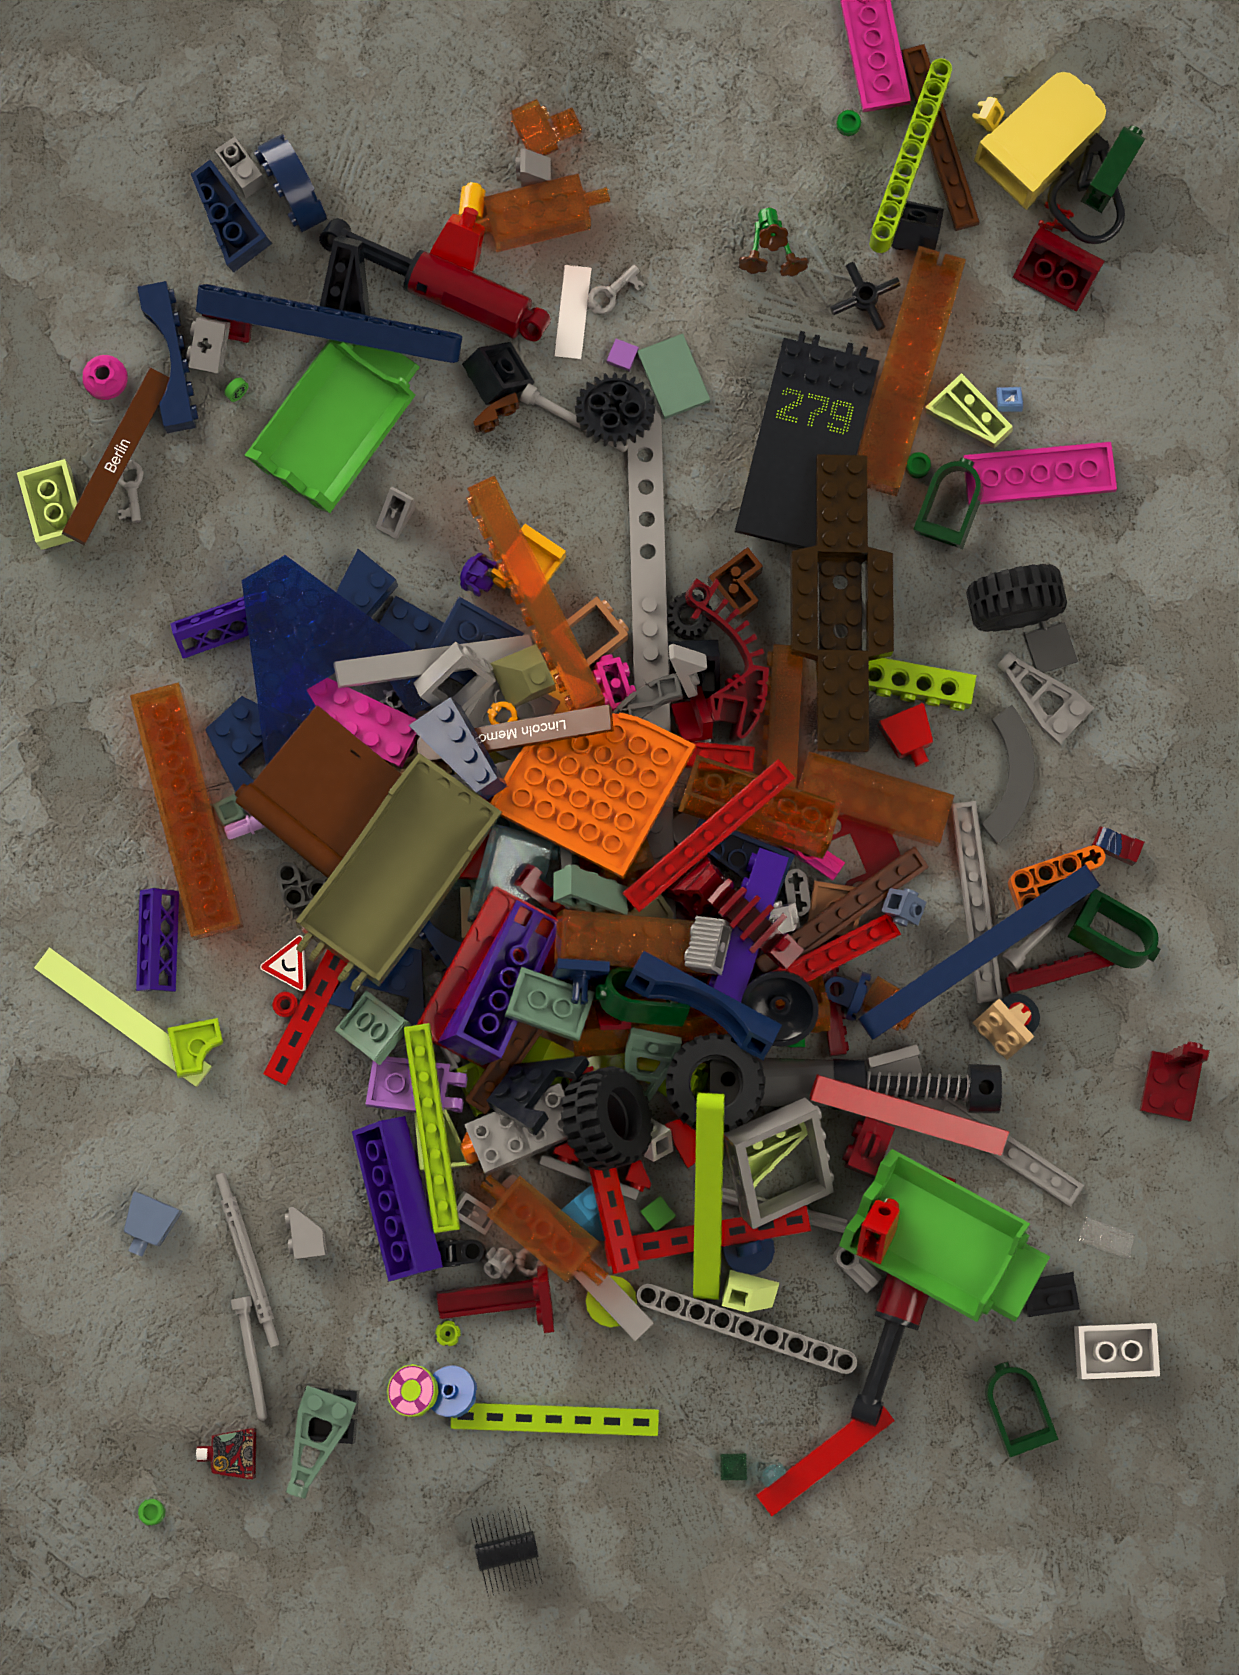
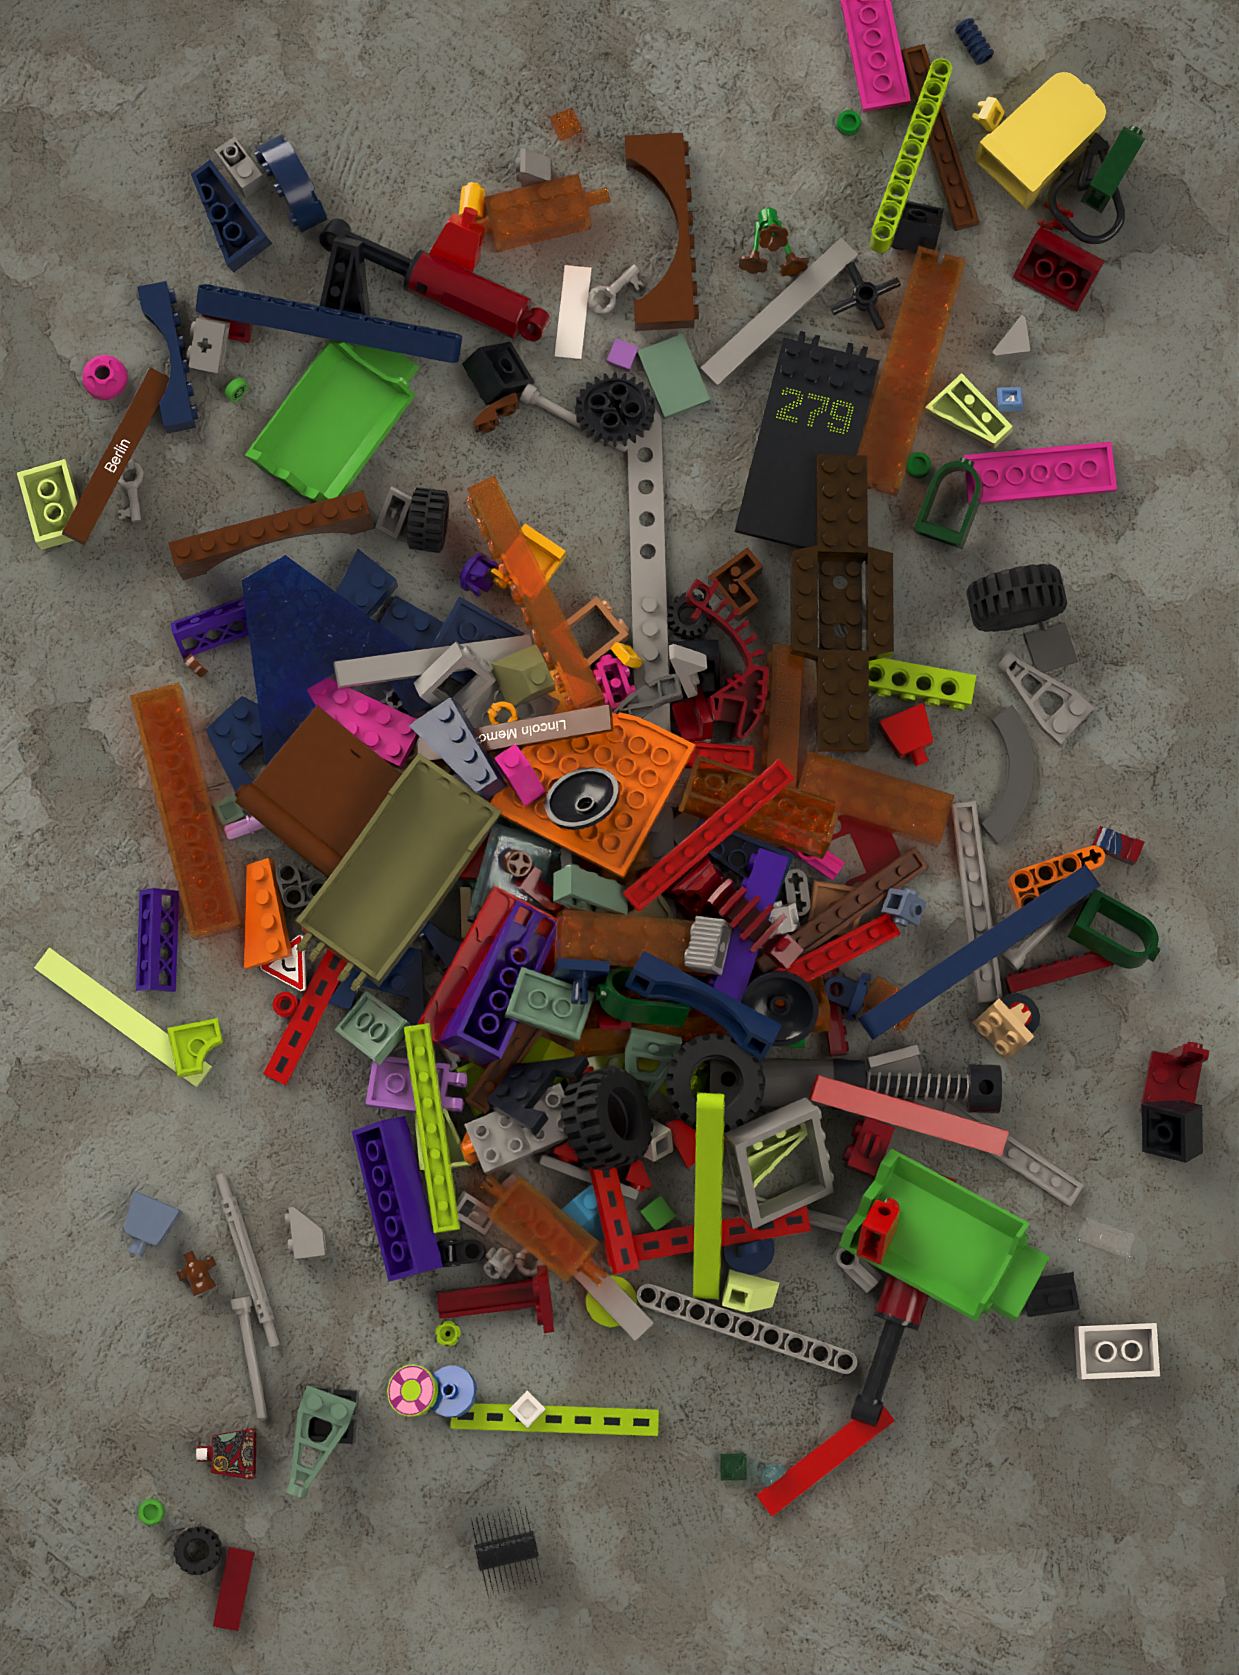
(184, 1560): none -> black tyre
(195, 665): none -> reddish brown tile
(197, 1273): none -> reddish brown piece
(202, 552): none -> reddish brown arch
(233, 1588): none -> dark red tile
(264, 917): none -> orange wing
(428, 520): none -> black tyre
(519, 775): none -> dark pink slope
(521, 865): none -> reddish brown wheel
(527, 1409): none -> white tile
(534, 128): clear orange brick -> none
(582, 798): none -> black dish
(627, 655): none -> yellow tile
(663, 163): none -> reddish brown arch
(778, 312): none -> light grey tile
(974, 41): none -> dark blue piece
(1014, 344): none -> light grey slope
(1031, 1440): dark green window -> none
(1172, 1129): none -> black slope

